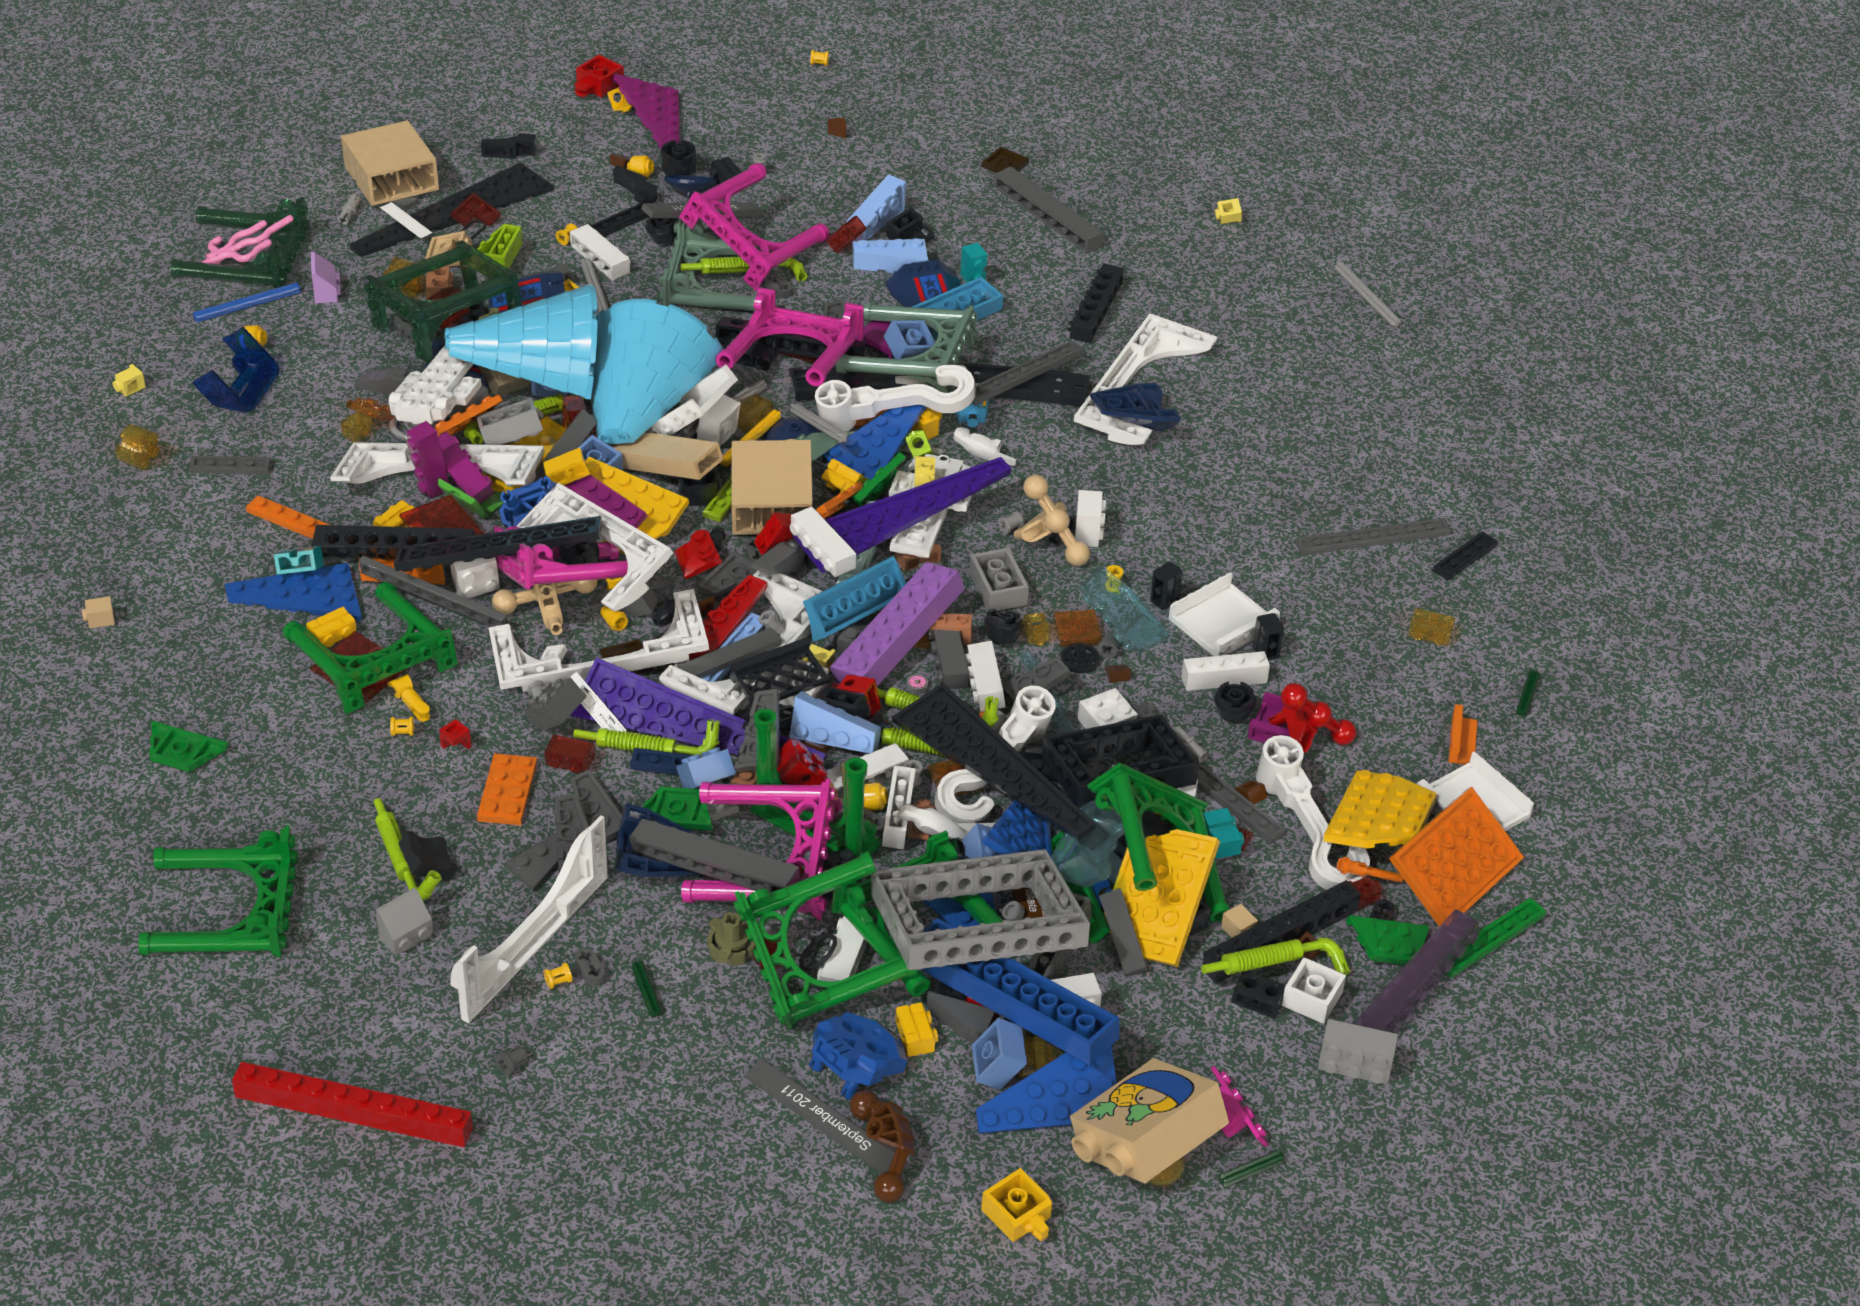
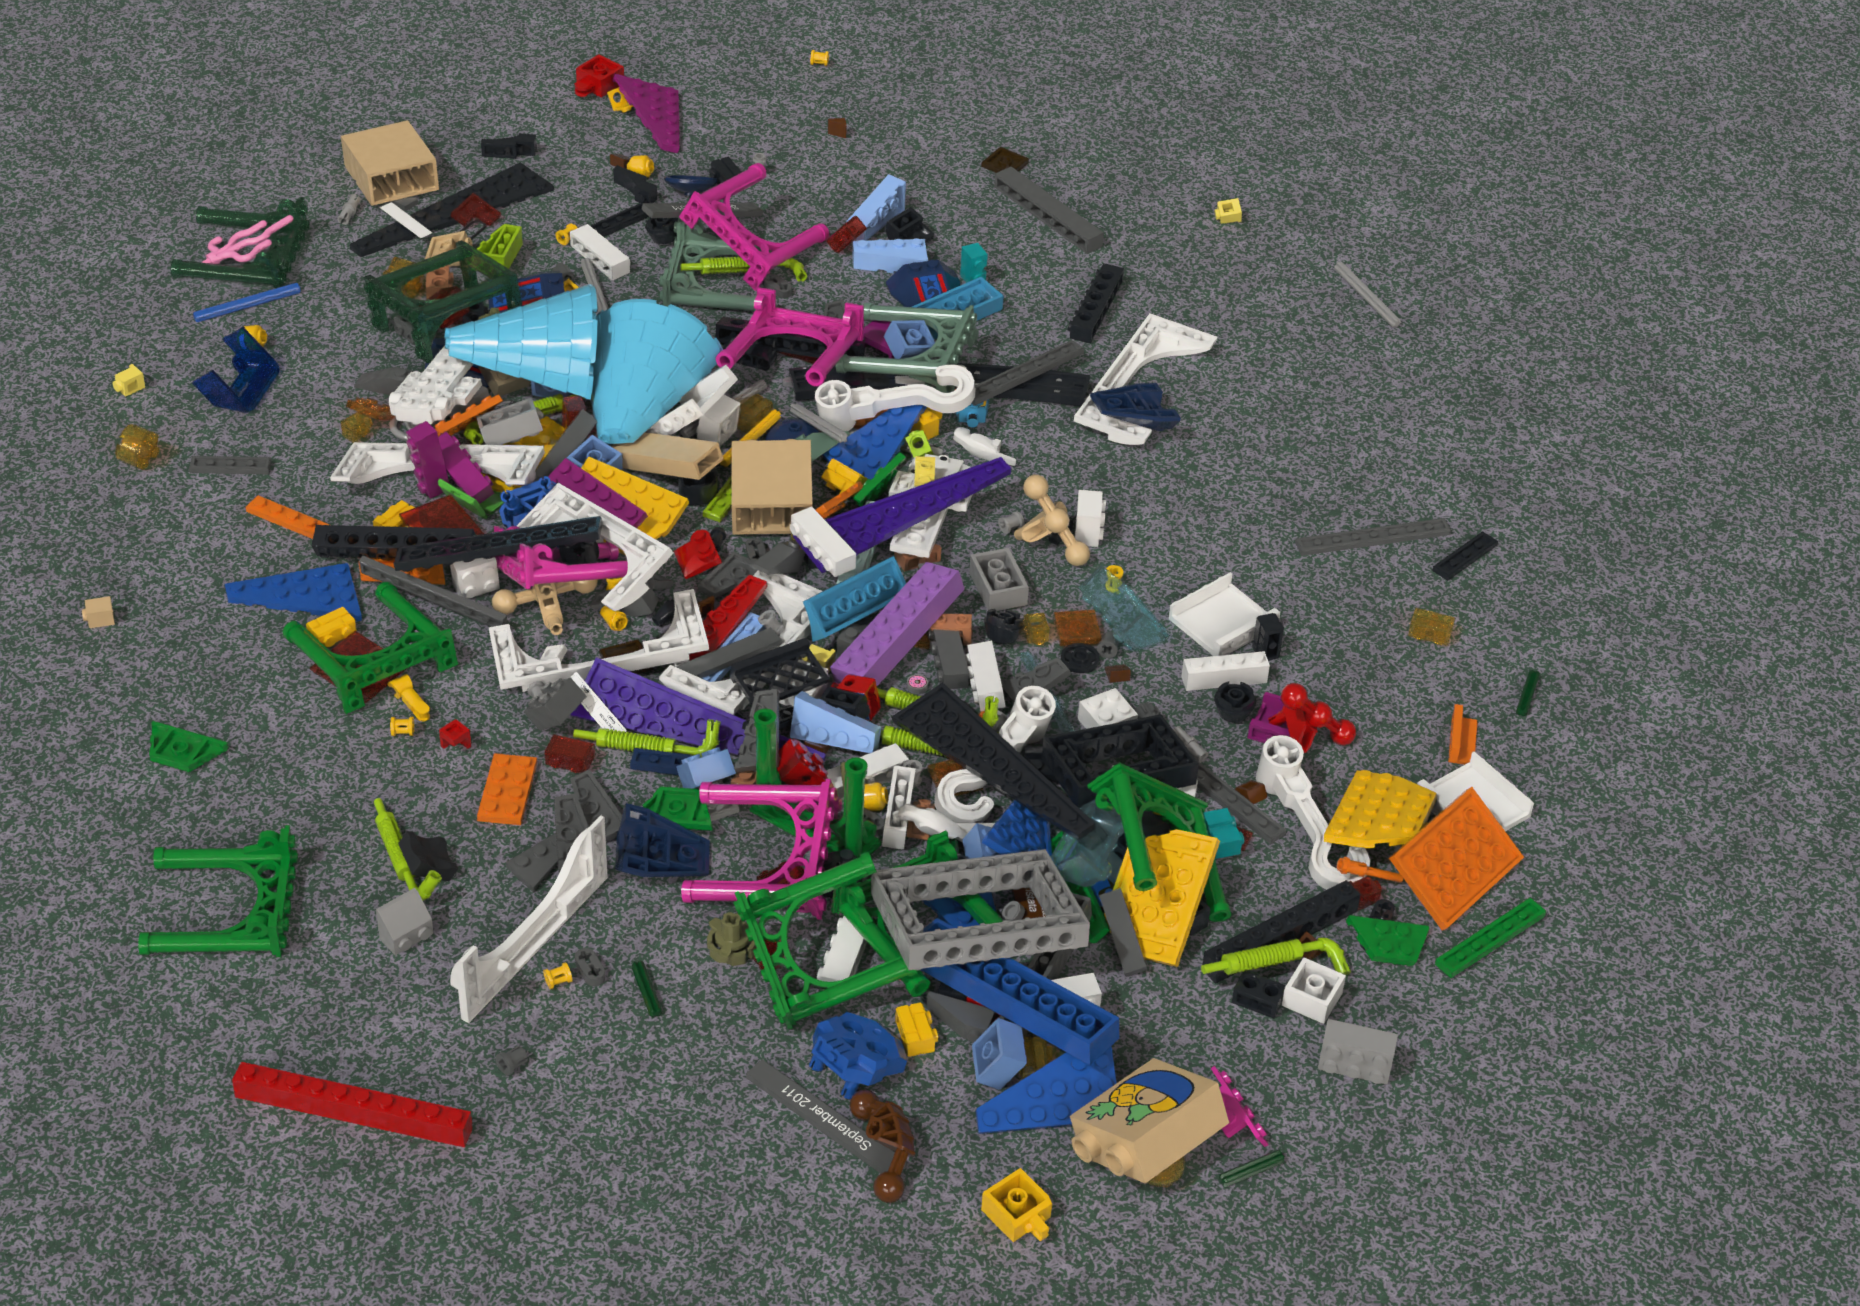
(298, 561): teal brick -> none
(325, 280): lavender slope -> none
(567, 467): yellow hinge -> none
(678, 158): black brick -> none
(712, 857): dark grey brick -> none
(774, 532): red brick -> none
(824, 959): black piece -> none
(878, 720): black piece -> none
(1166, 585): black brick -> none
(1237, 920): tan brick -> none
(1421, 973): clear purple brick -> none

